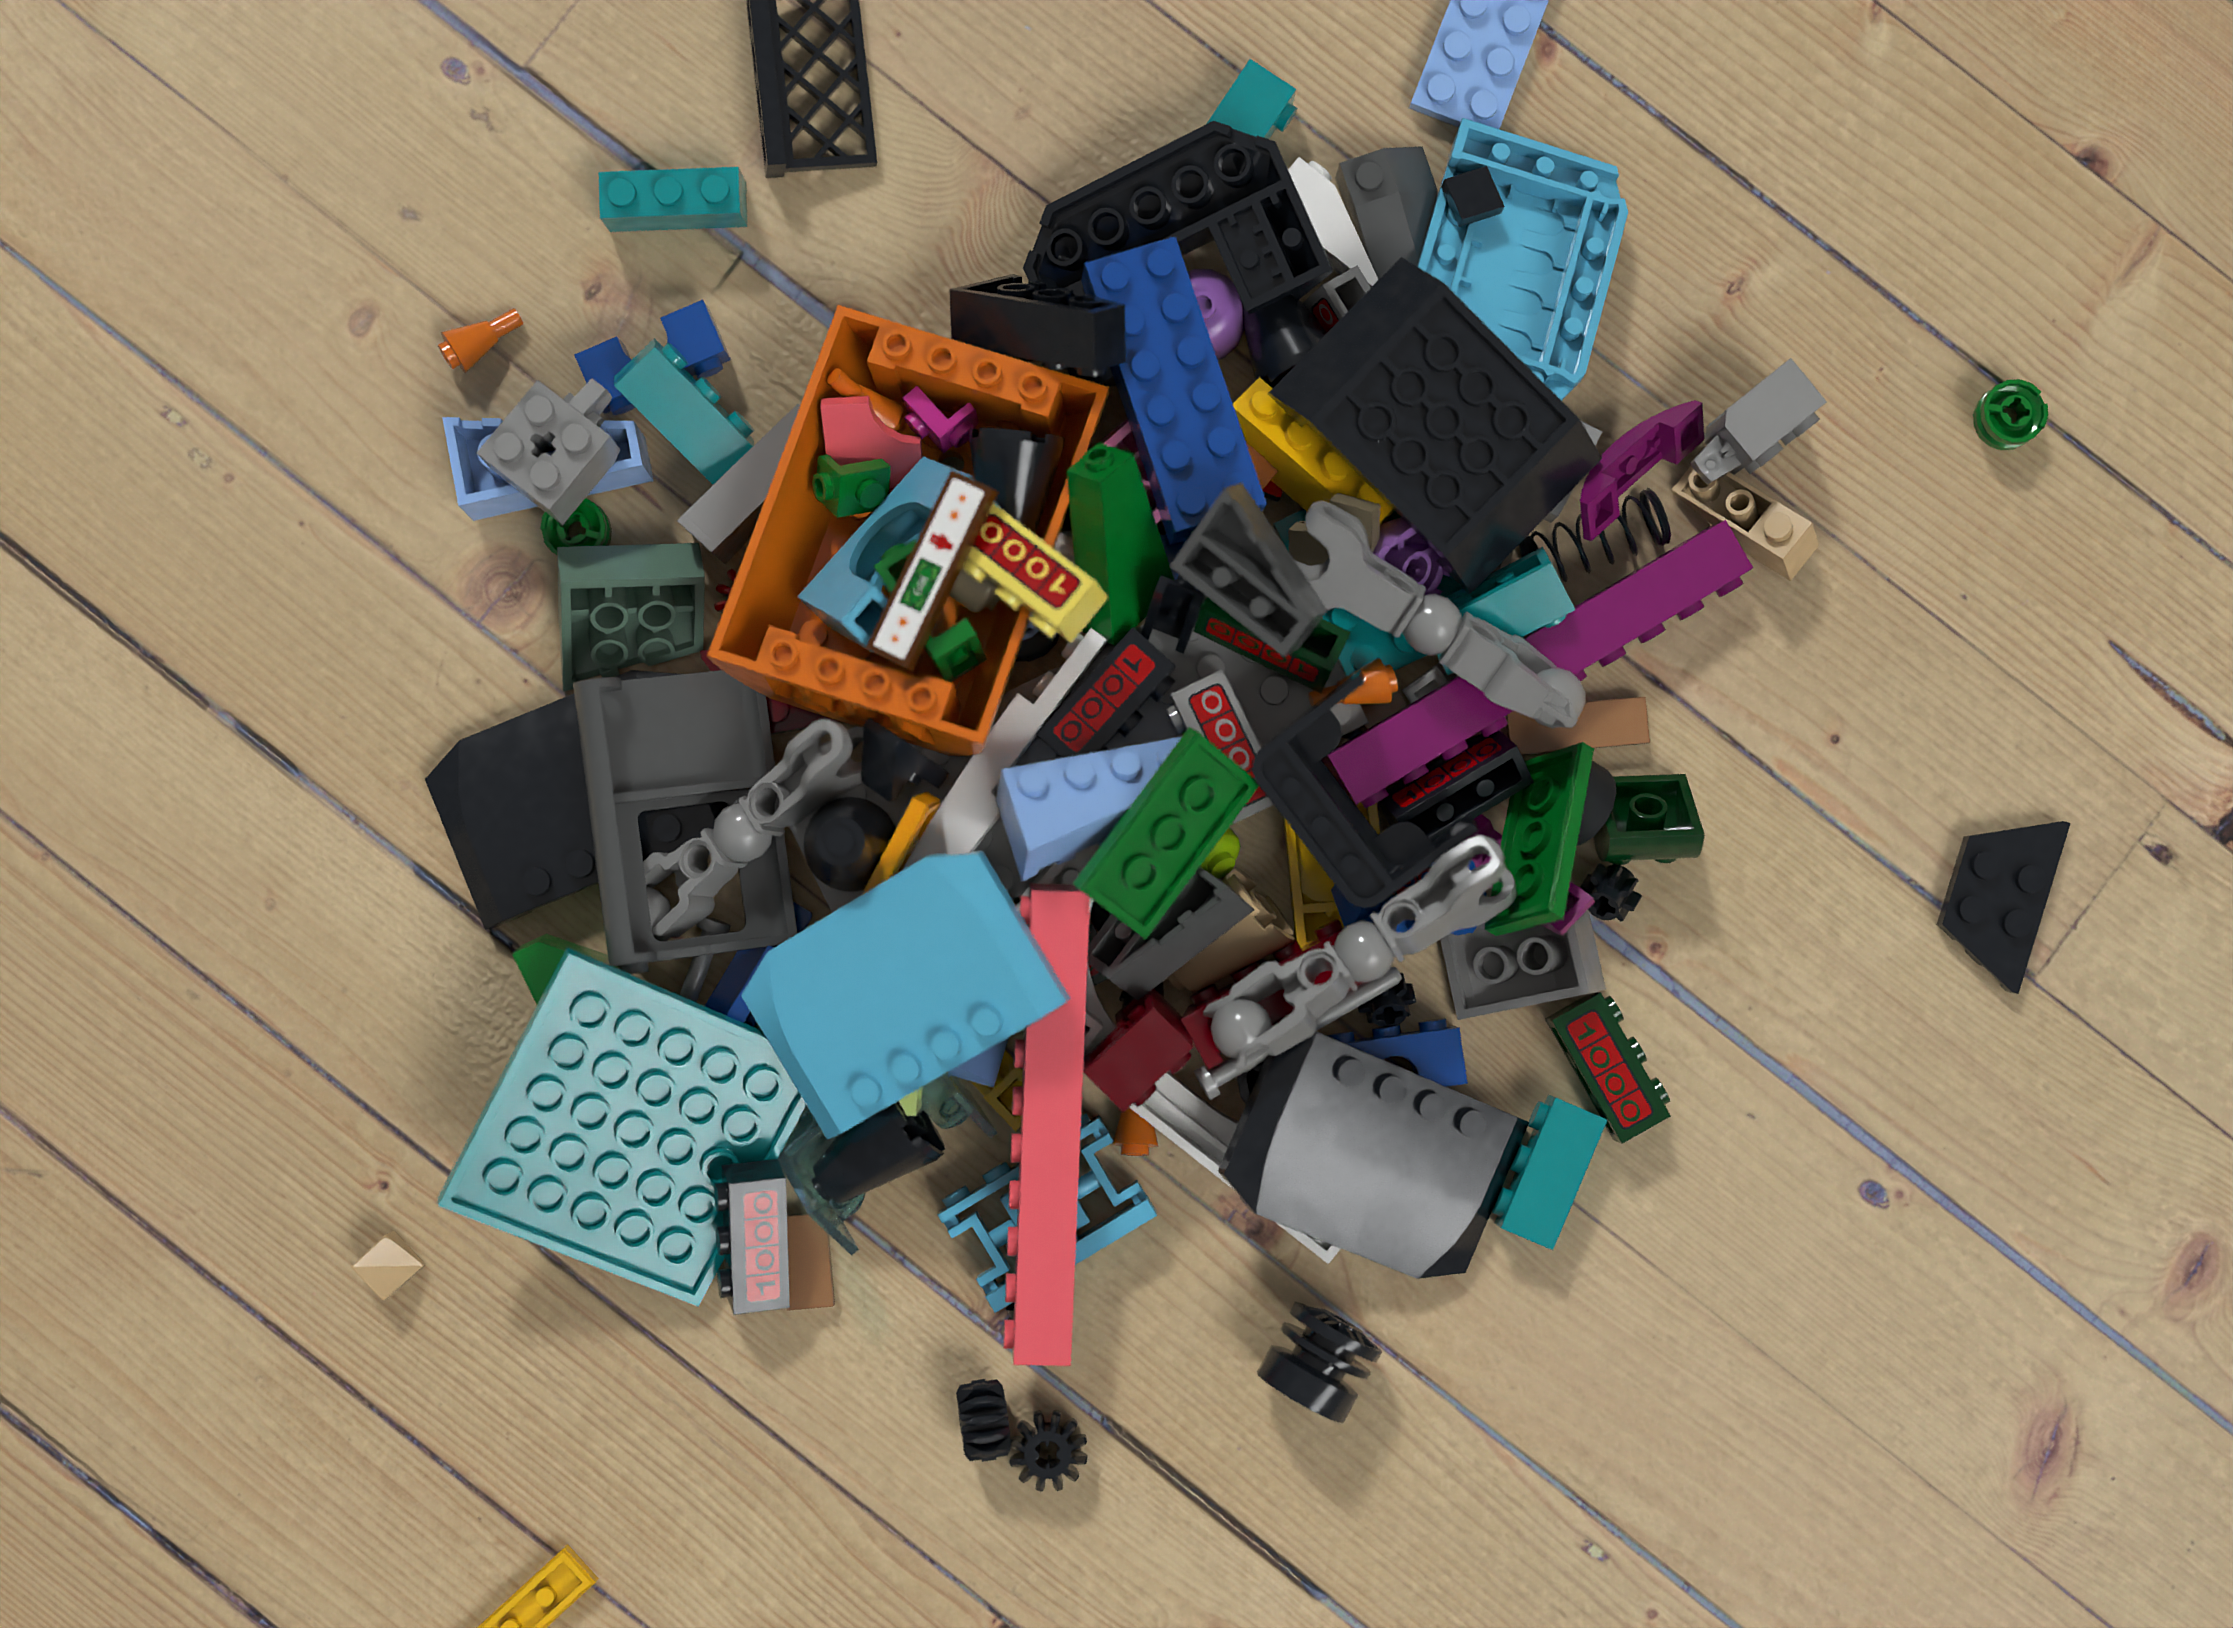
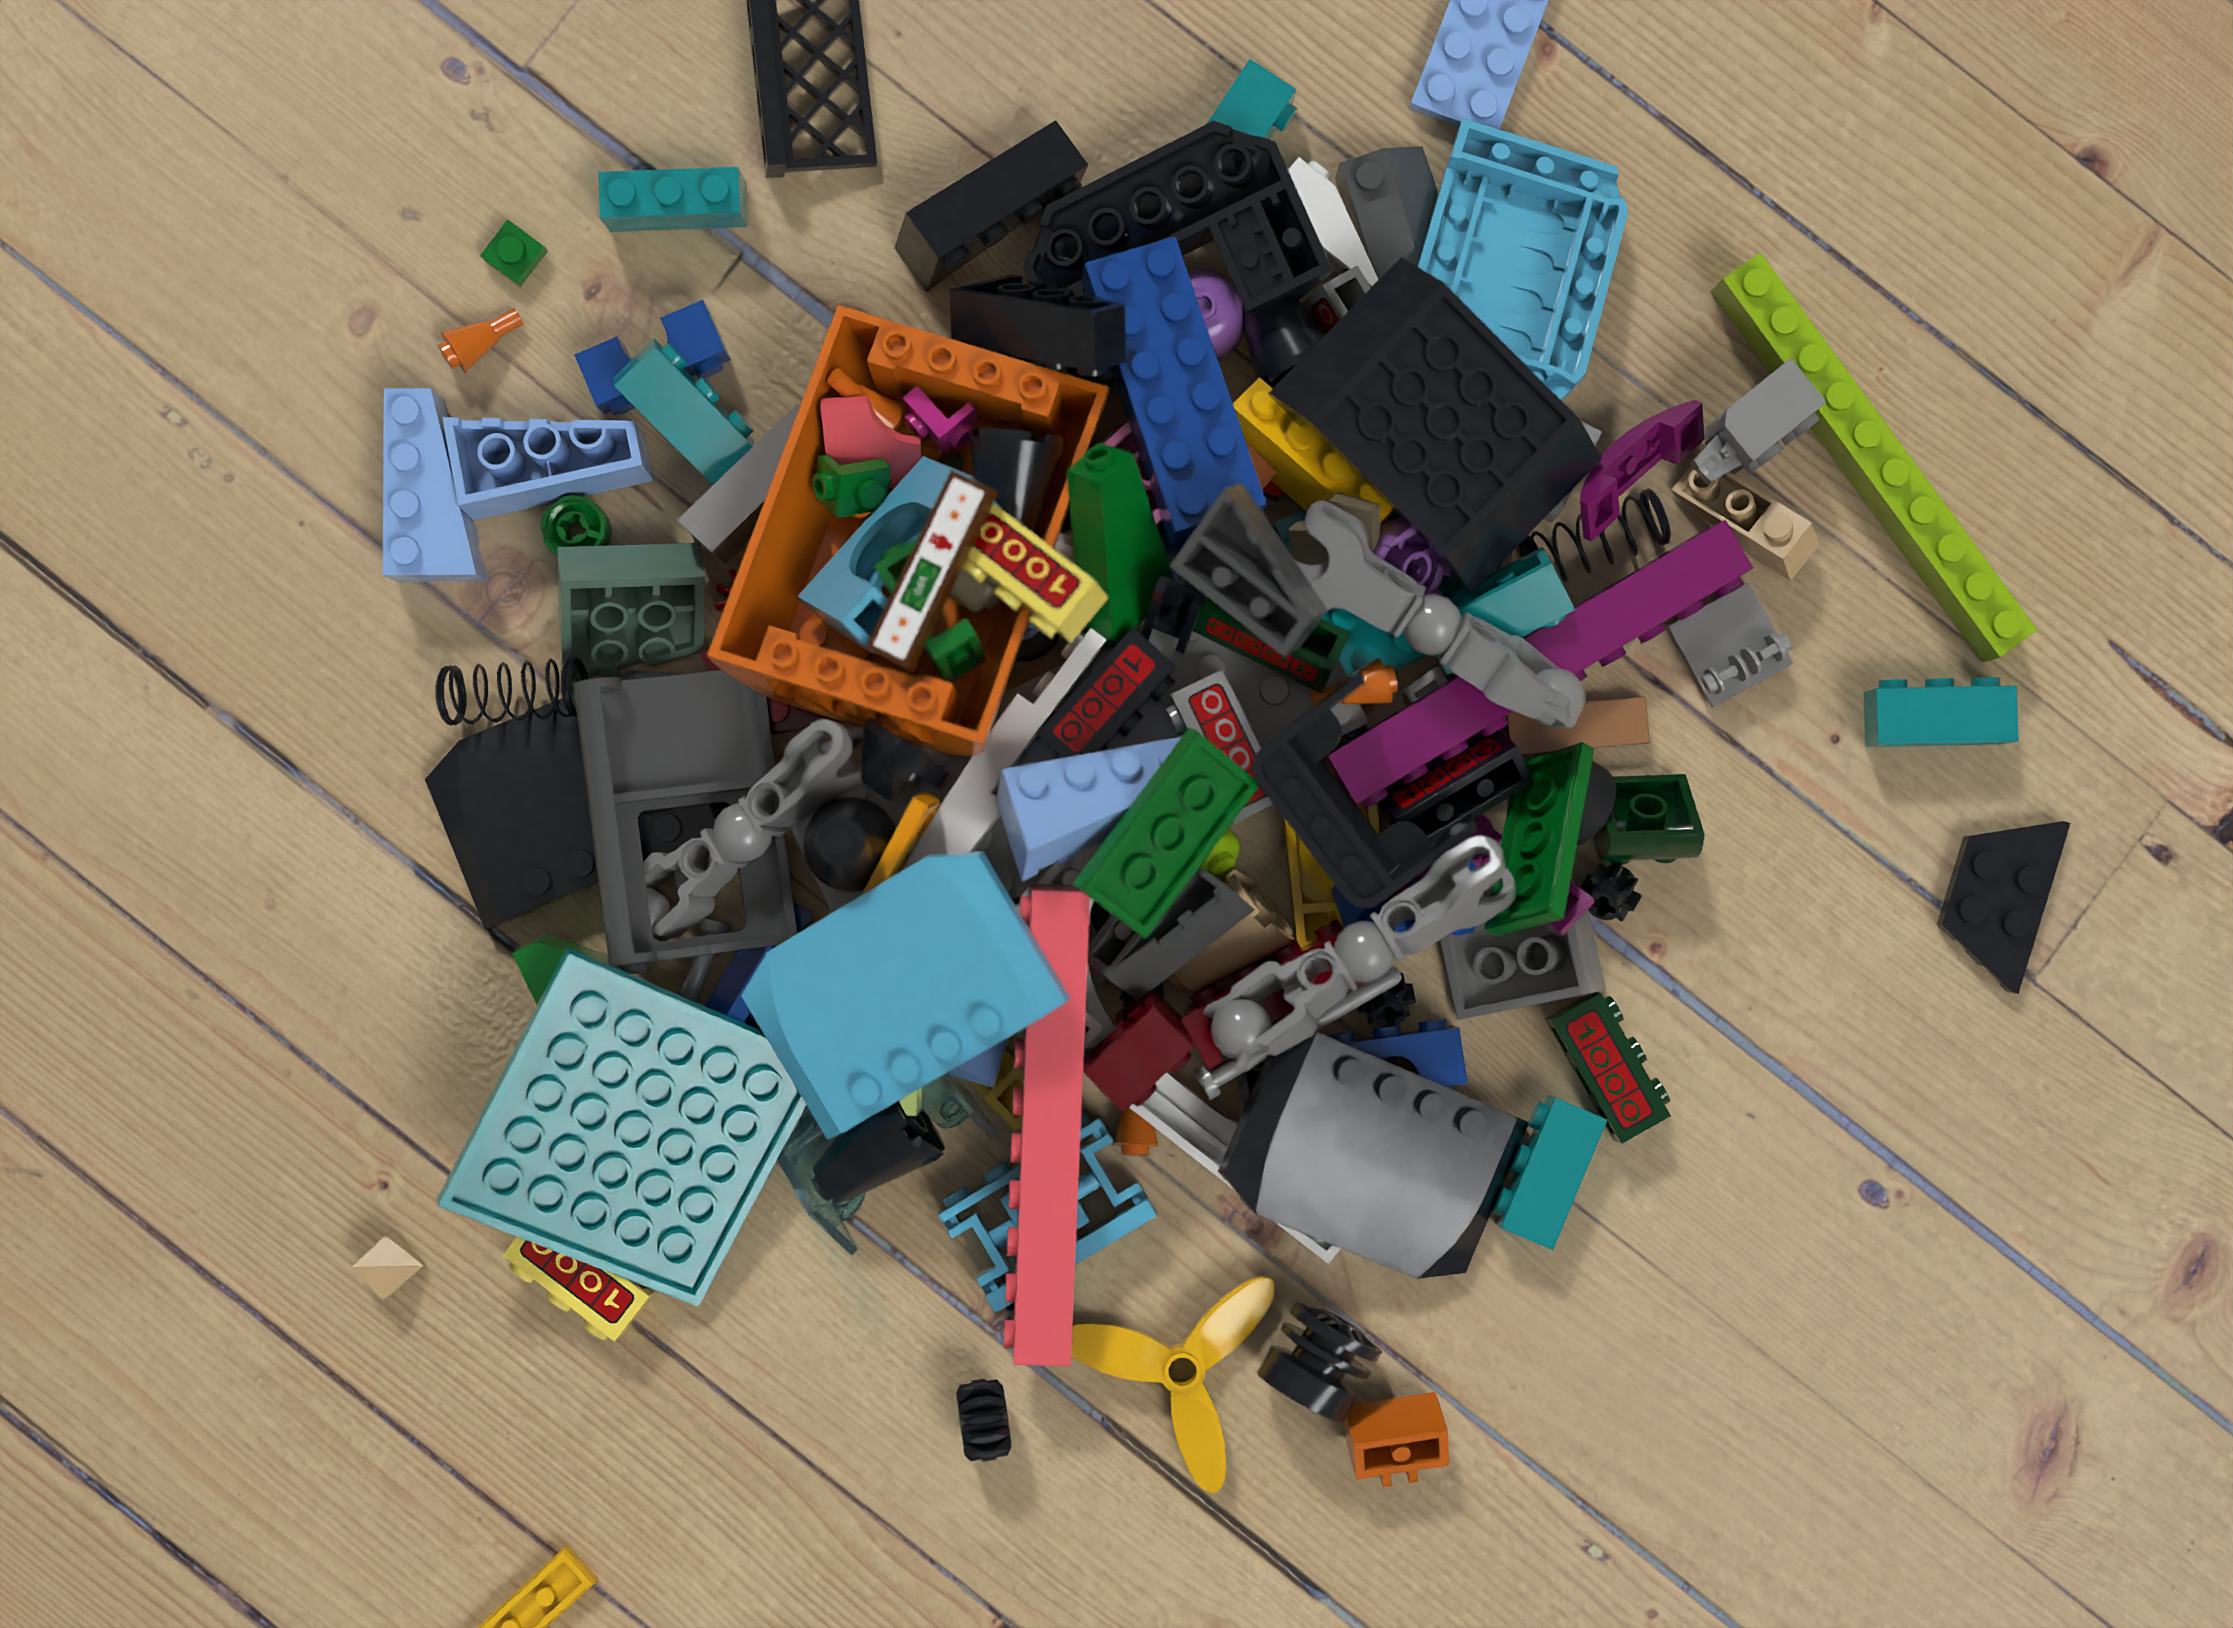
(422, 524): none -> light blue wedge
(456, 672): none -> black piece
(514, 253): none -> green plate
(548, 423): light grey hinge -> none
(598, 1296): none -> brick
(753, 1236): brick -> none
(809, 1264): medium nougat tile -> none
(988, 204): none -> black wedge
(1030, 1449): black gear -> none
(1143, 1358): none -> yellow piece
(1397, 1437): none -> orange brick
(1472, 196): black tile -> none
(1731, 645): none -> light grey hinge
(1877, 463): none -> lime brick
(1941, 713): none -> teal brick
(1995, 426): green wheel -> none

